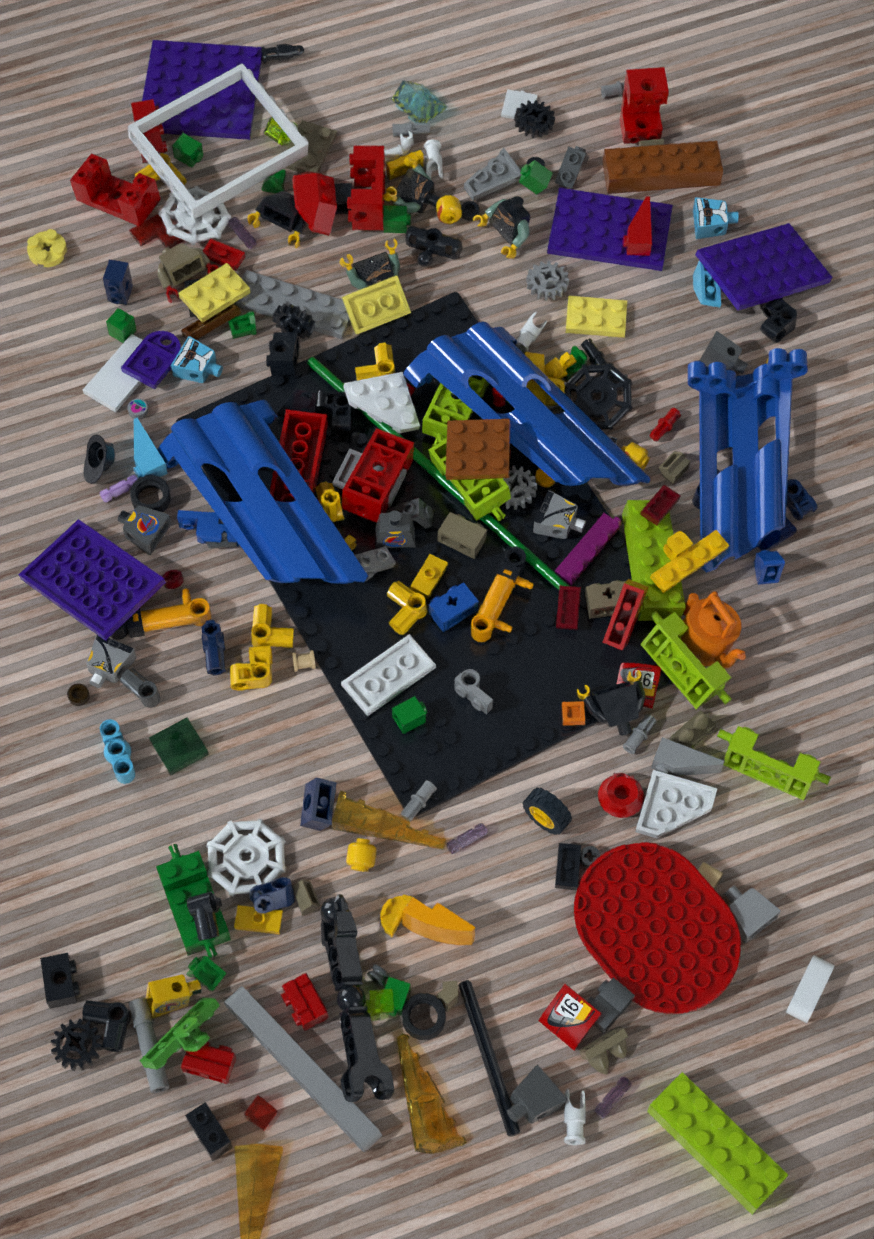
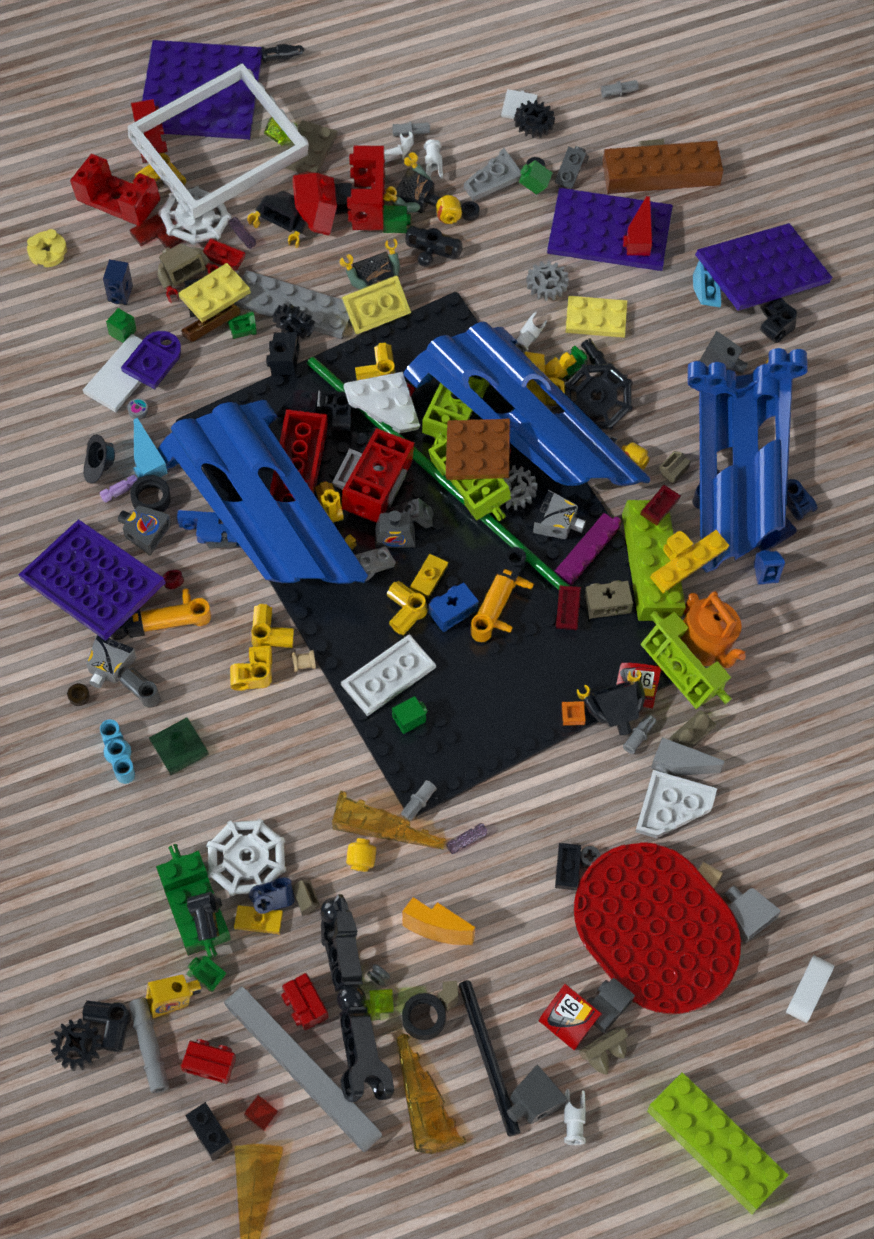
(53, 968): black brick -> none
(182, 1034): bright green plate -> none
(187, 150): green brick -> none
(195, 362): medium azure torso -> none
(213, 647): dark blue piece -> none
(275, 182): green tile -> none
(318, 804): dark blue brick -> none
(392, 913): yellow plate -> none
(398, 168): yellow plate -> none
(400, 994): green brick -> none
(417, 102): clear light blue slope -> none
(462, 535): dark tan brick -> none
(478, 698): light grey plate -> none
(499, 400): red pin -> none
(510, 221): torso -> none
(543, 479): light orange tile -> none
(547, 811): black wheel -> none
(613, 1097): clear purple axle -> none
(621, 795): red piece -> none
(625, 614): red brick -> none
(641, 102): red plate -> none
(665, 424): red axle -> none
(712, 217): medium azure torso -> none
(765, 769): lime brick -> none

